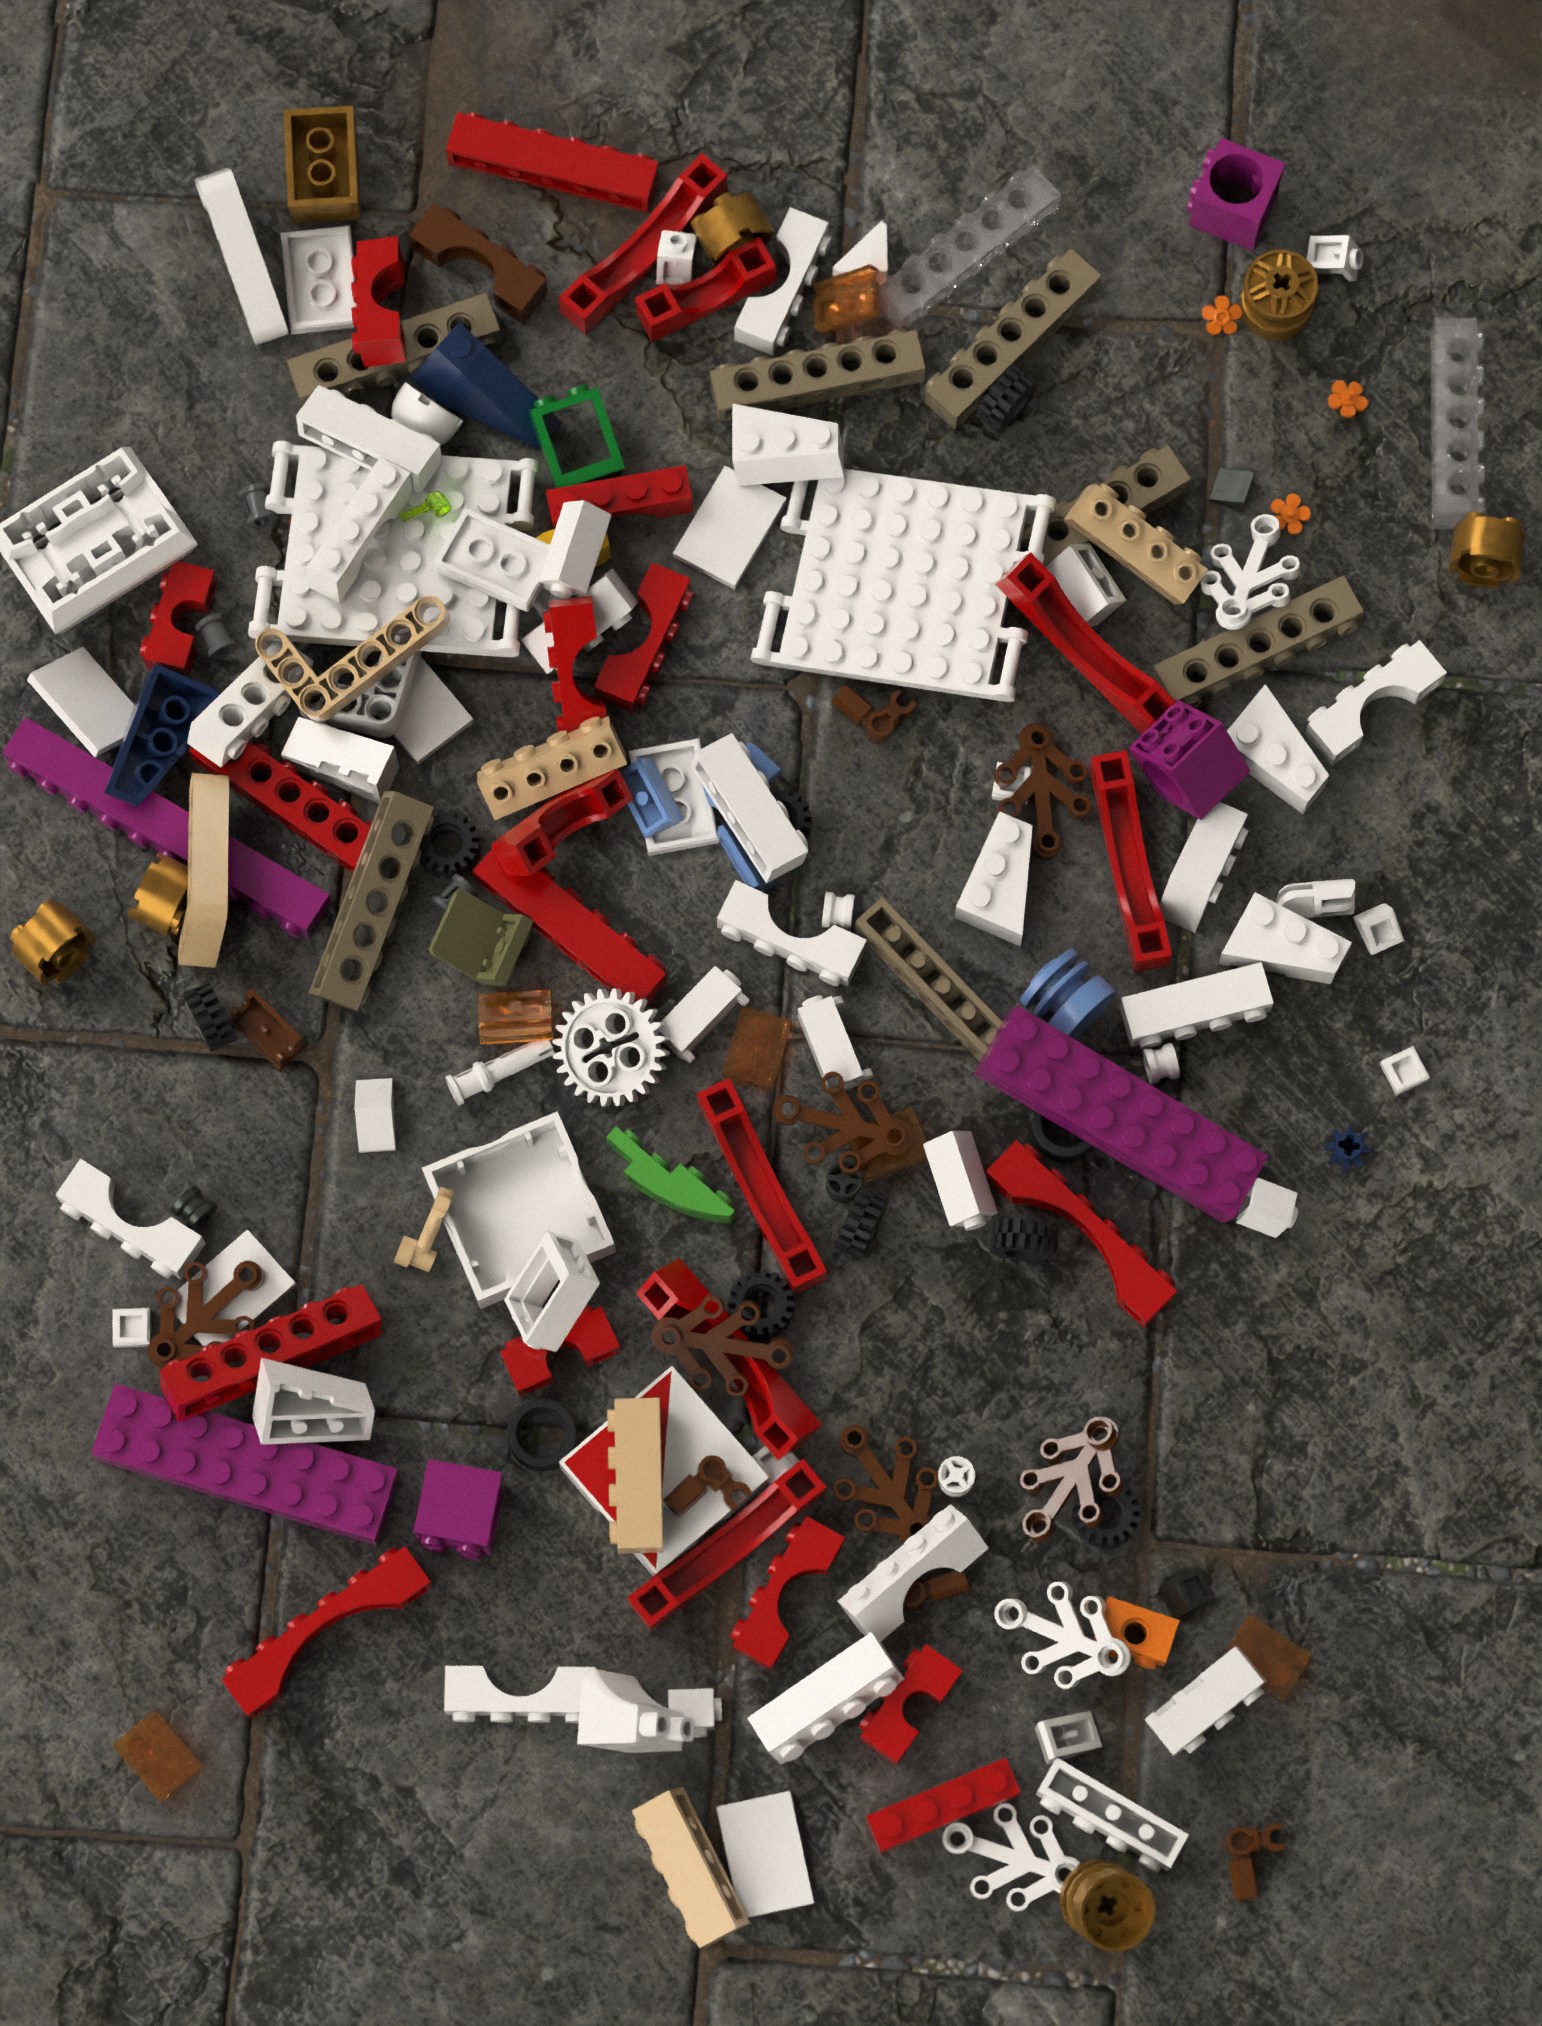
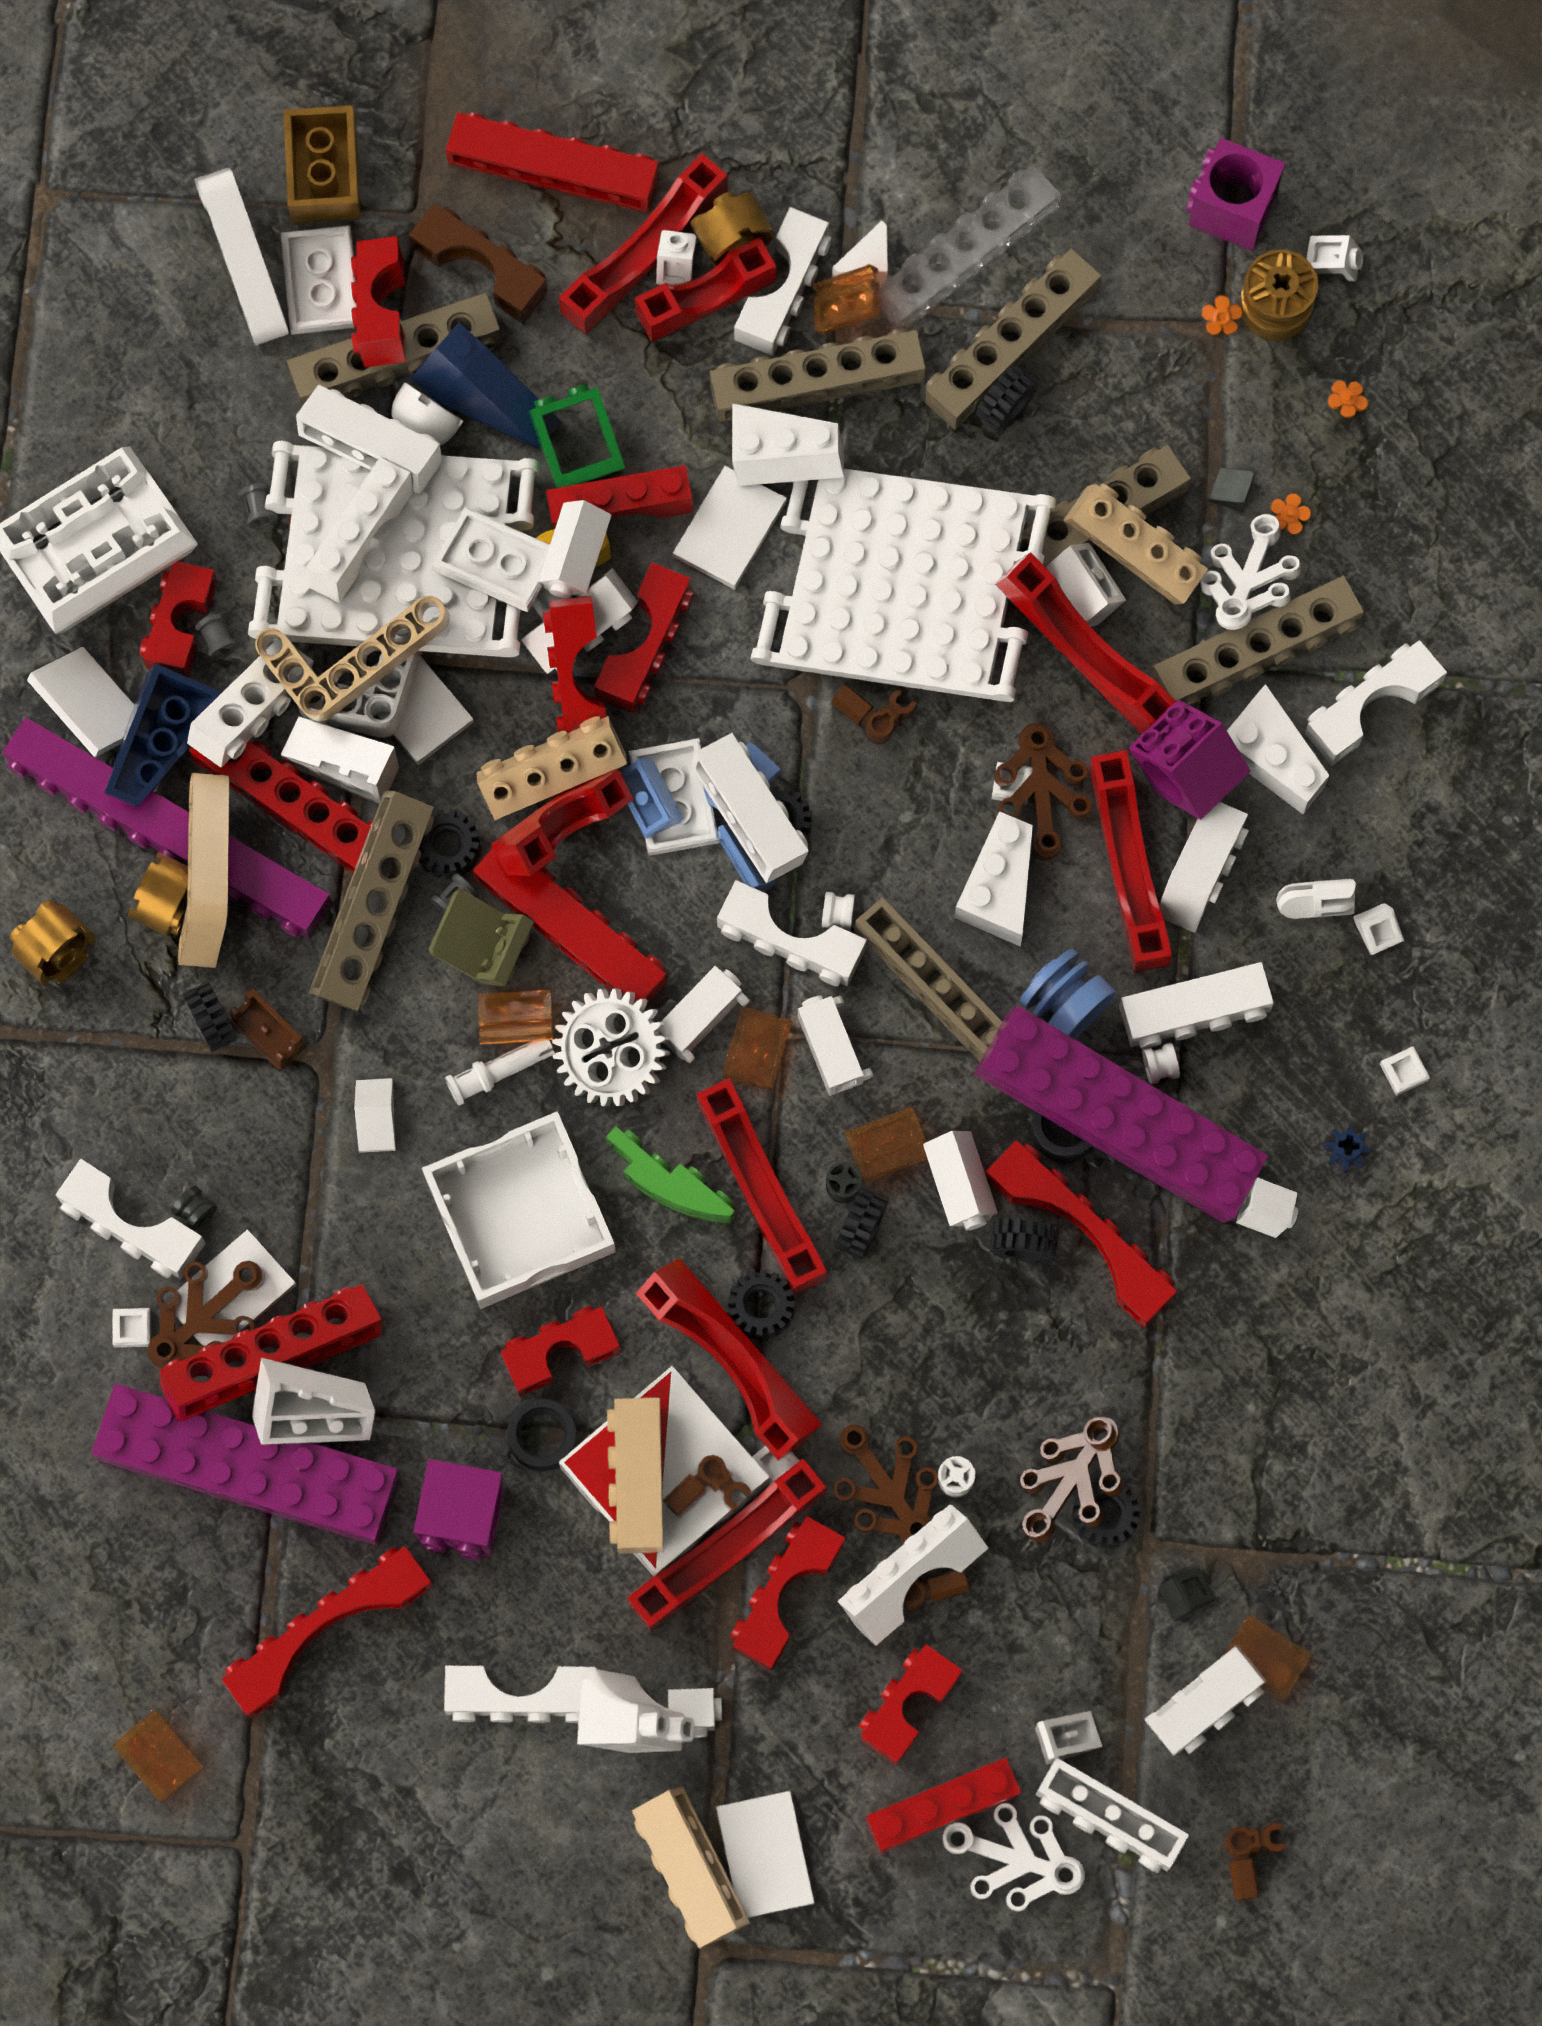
(419, 1252): tan brick -> none
(434, 501): clear neon green hand -> none
(553, 1260): white window -> none
(716, 1343): reddish brown plant -> none
(826, 1699): white brick -> none
(848, 1126): reddish brown plant -> none
(1069, 1637): white plant -> none
(1125, 1911): pearl gold wheel -> none
(1157, 1629): orange brick -> none
(1284, 943): white wedge -> none
(1460, 337): clear brick -> none
(1487, 550): pearl gold brick -> none

